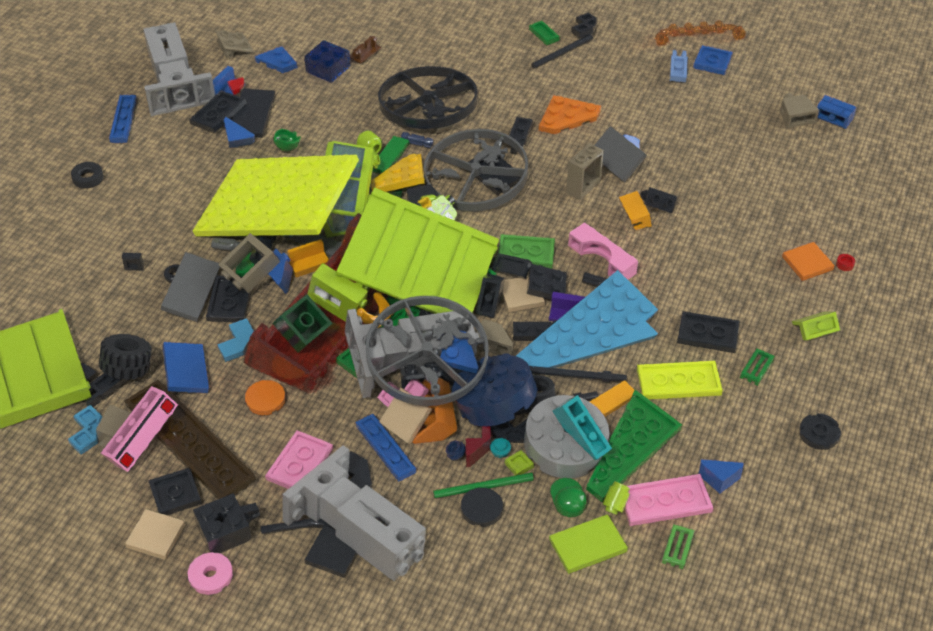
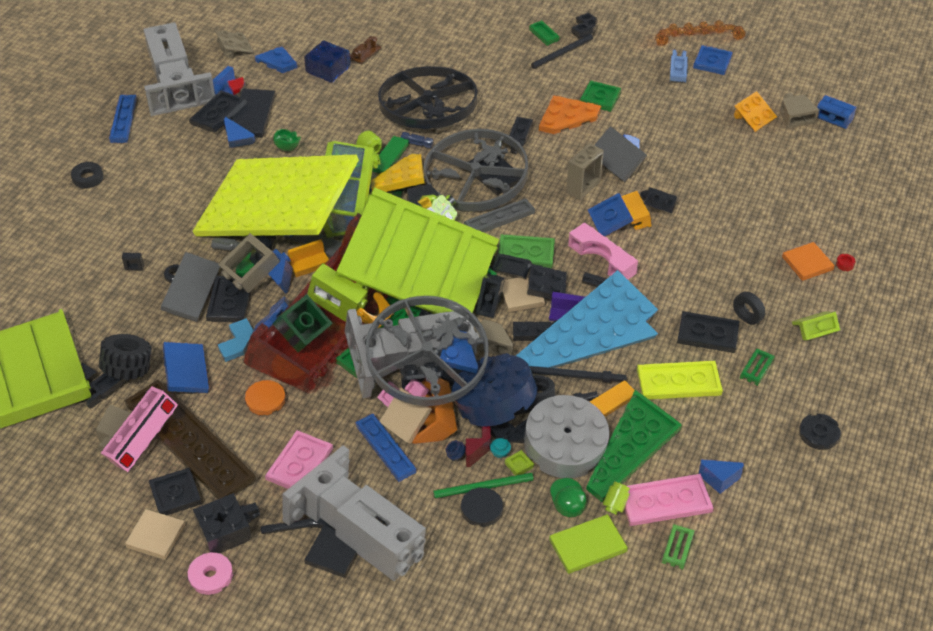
(87, 437): dark azure tile -> none
(275, 311): none -> blue tile
(359, 470): black tile -> none
(501, 216): none -> dark grey tile
(582, 427): teal slope -> none
(601, 94): none -> green tile
(610, 215): none -> blue tile
(754, 111): none -> light orange hinge
(754, 302): none -> black tyre

